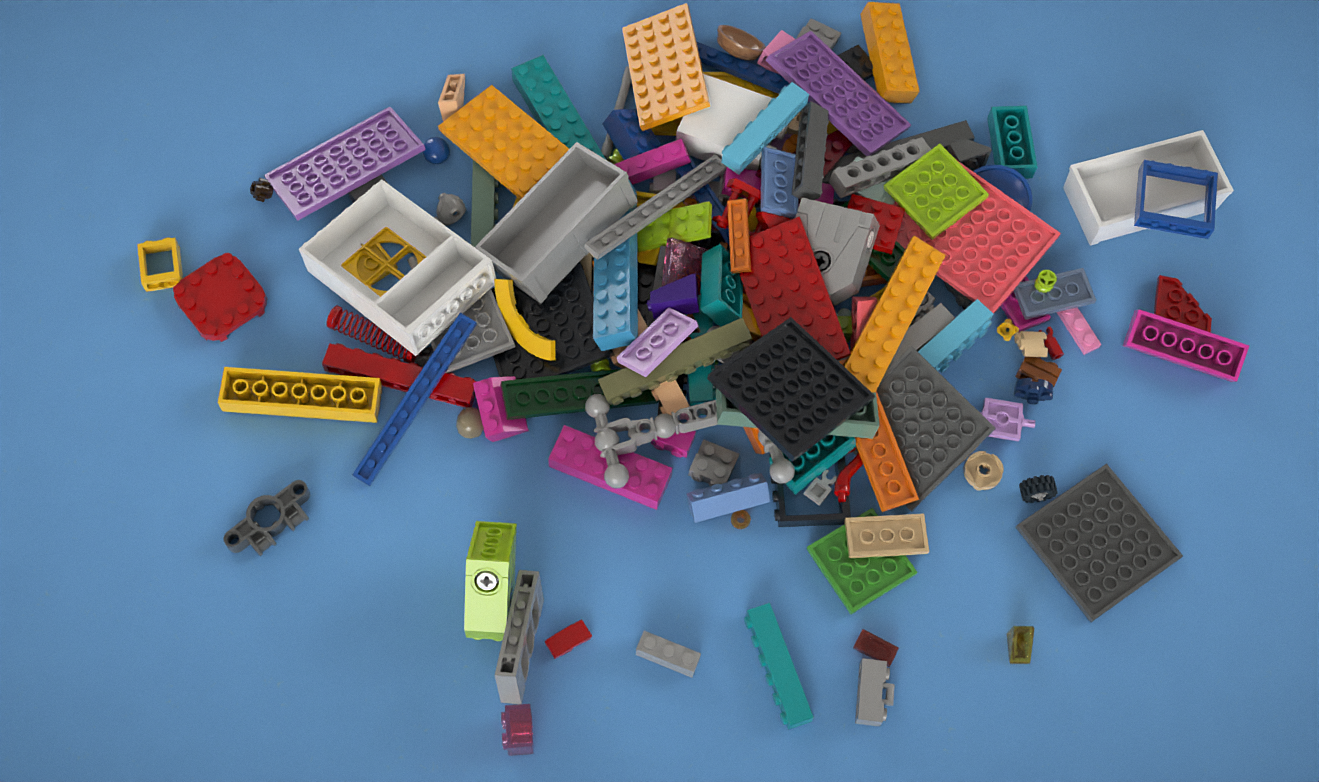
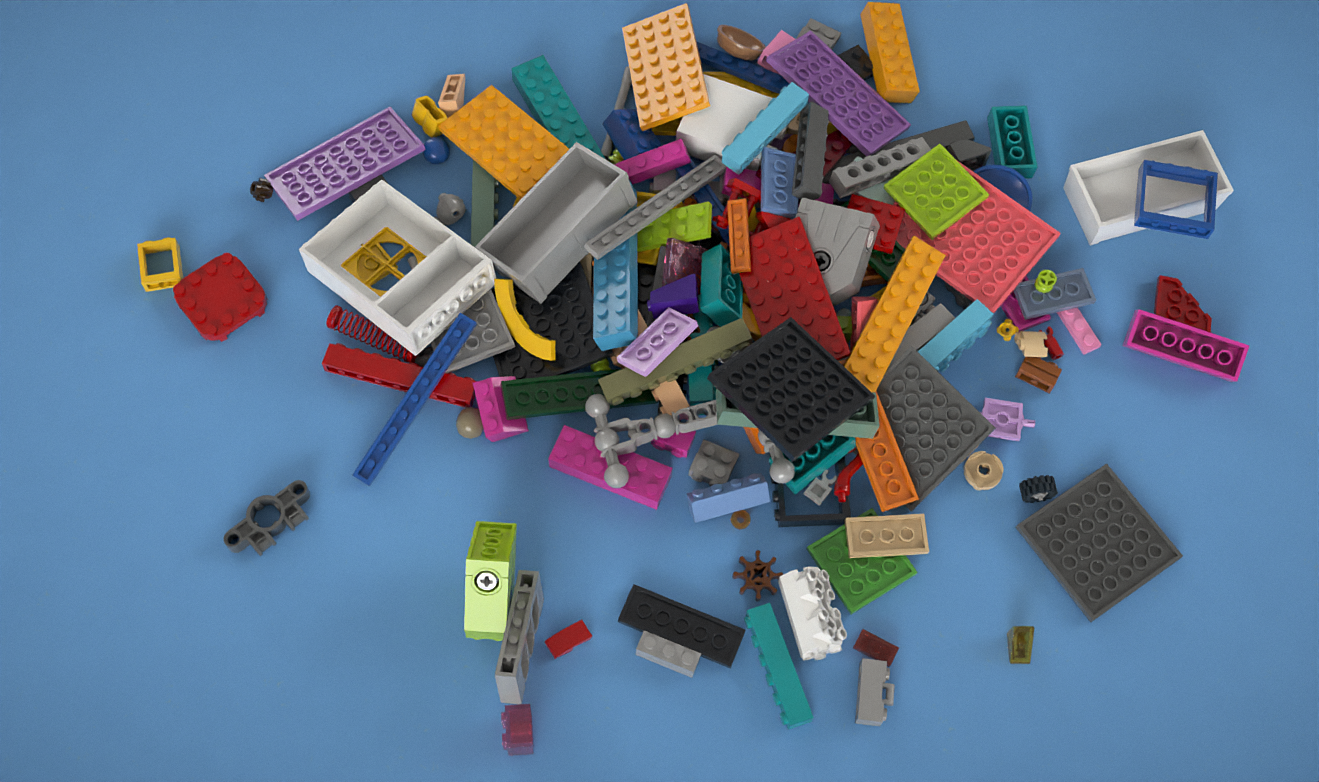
(300, 394): yellow brick -> none
(428, 115): none -> yellow brick
(682, 625): none -> black plate
(756, 568): none -> reddish brown gear
(812, 619): none -> white brick
(1033, 391): dark blue plate -> none

